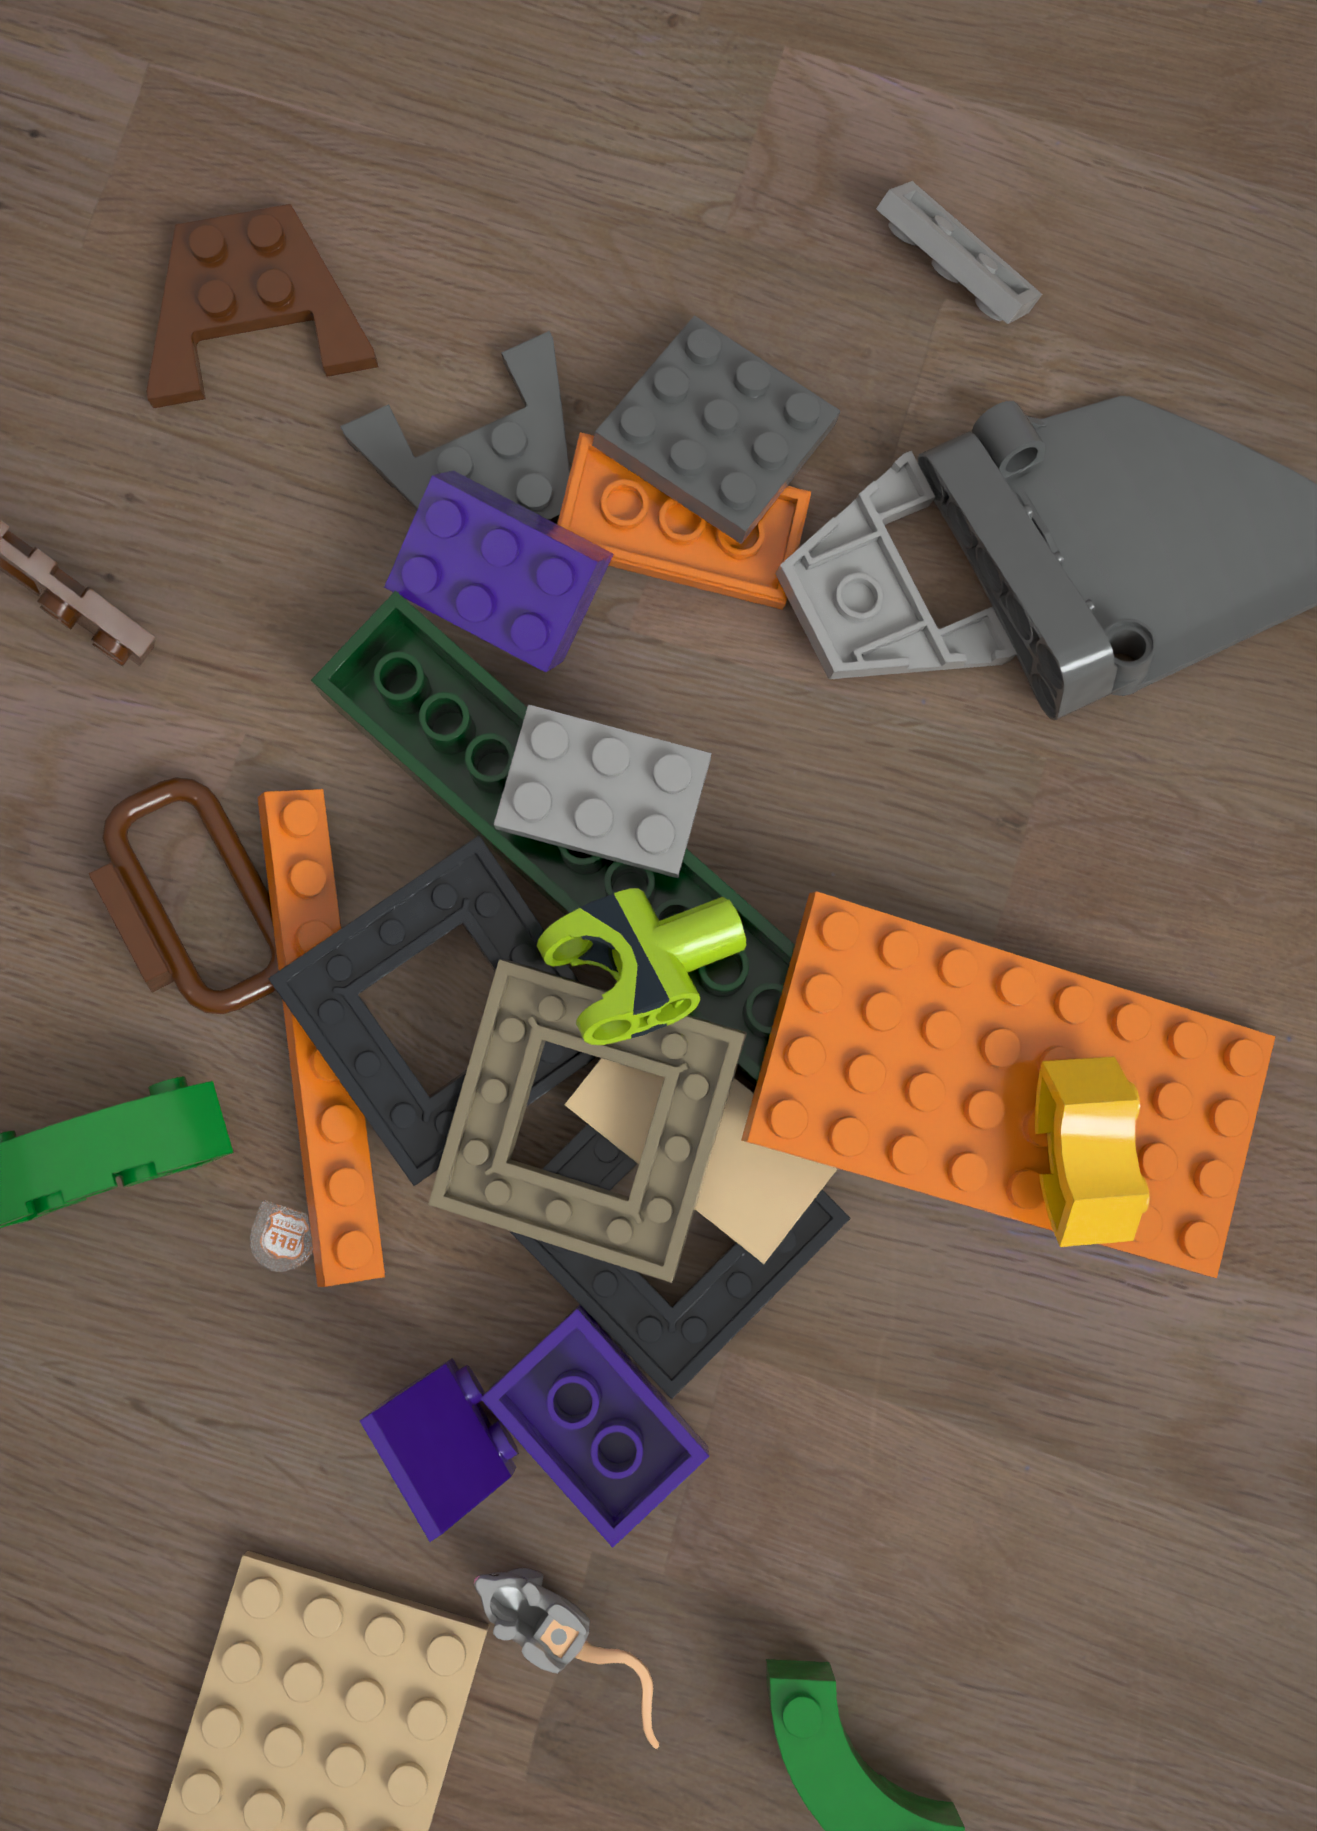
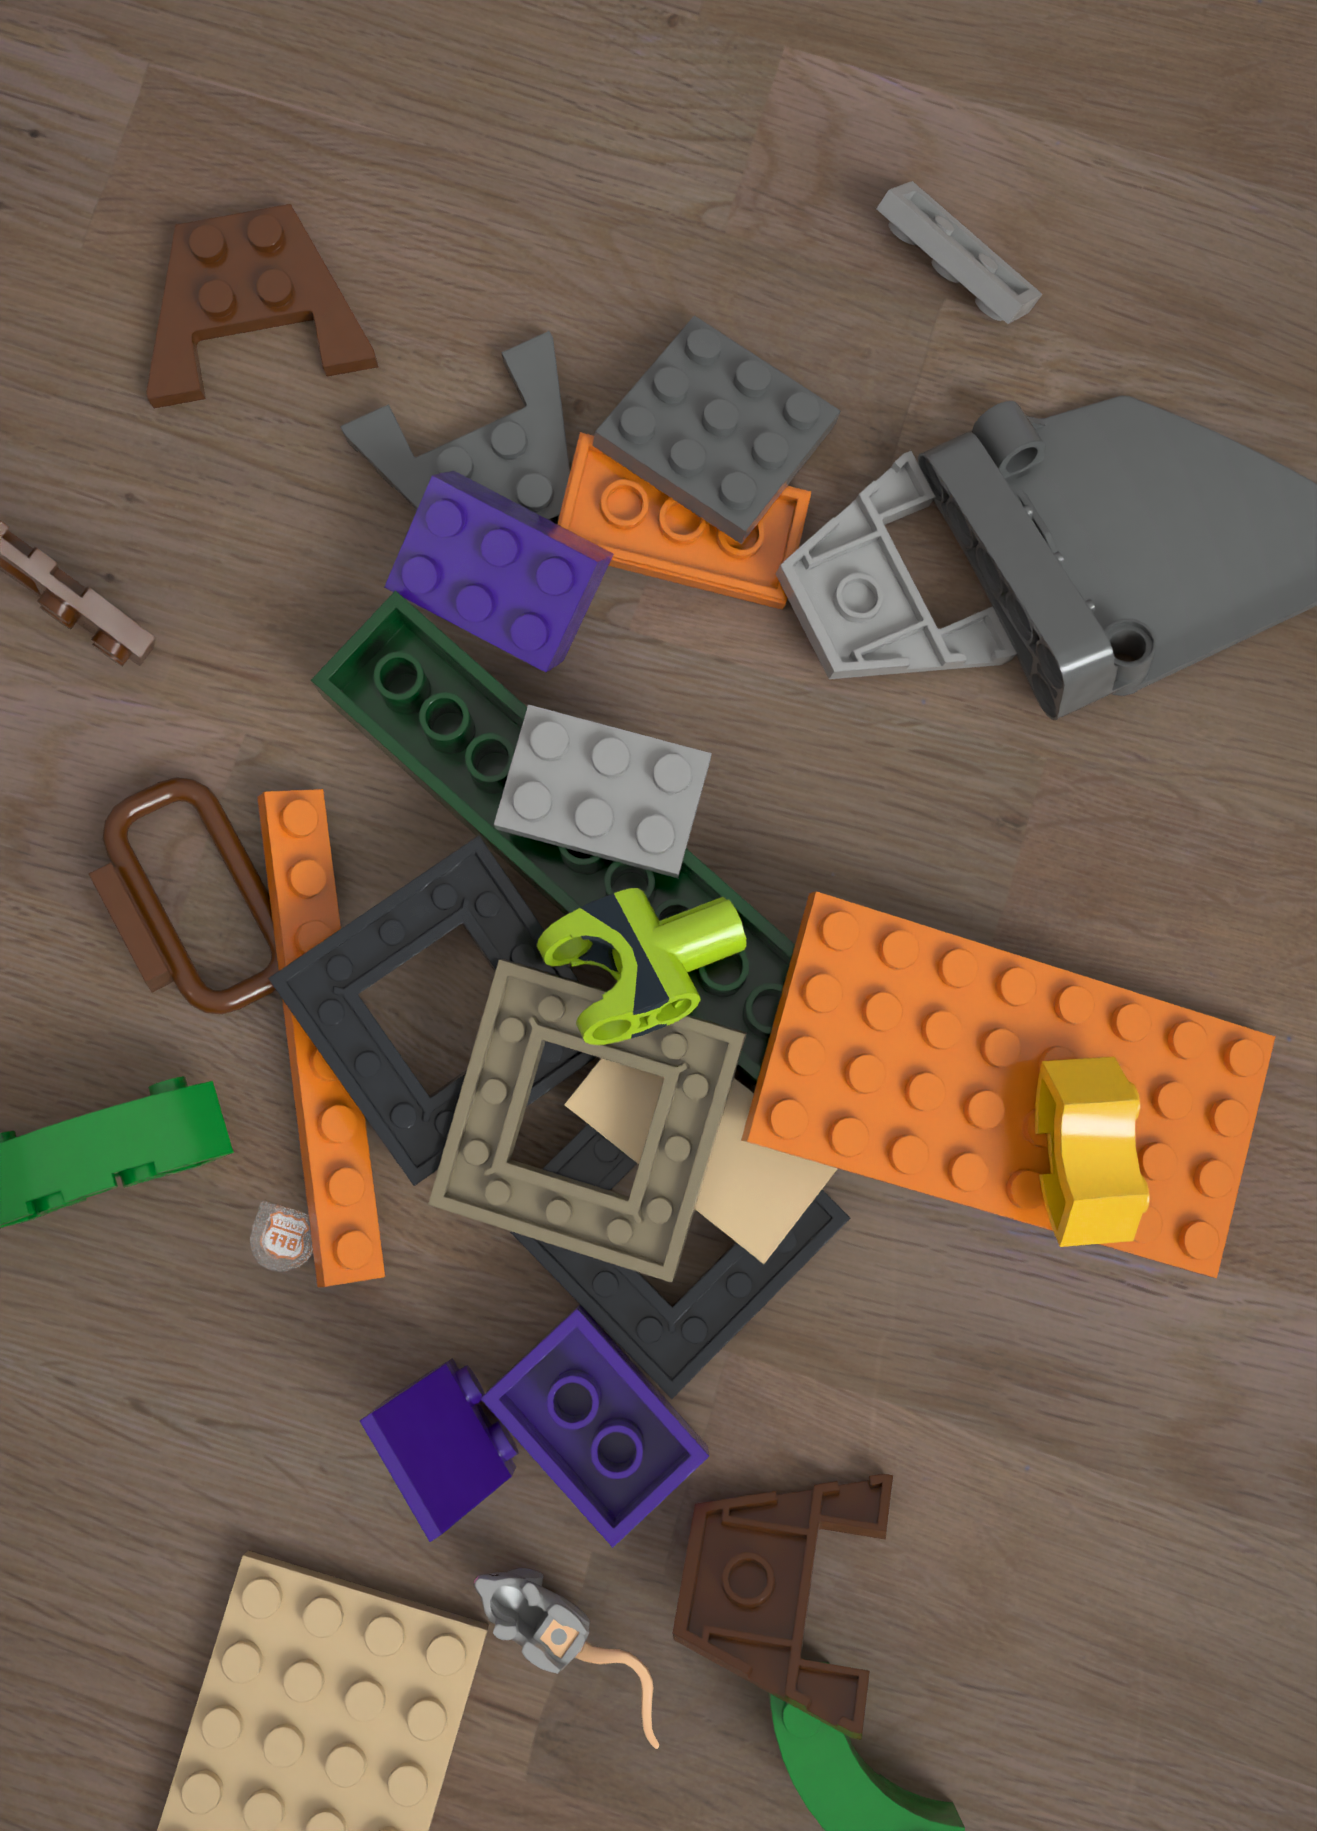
(751, 1588): none -> reddish brown wing

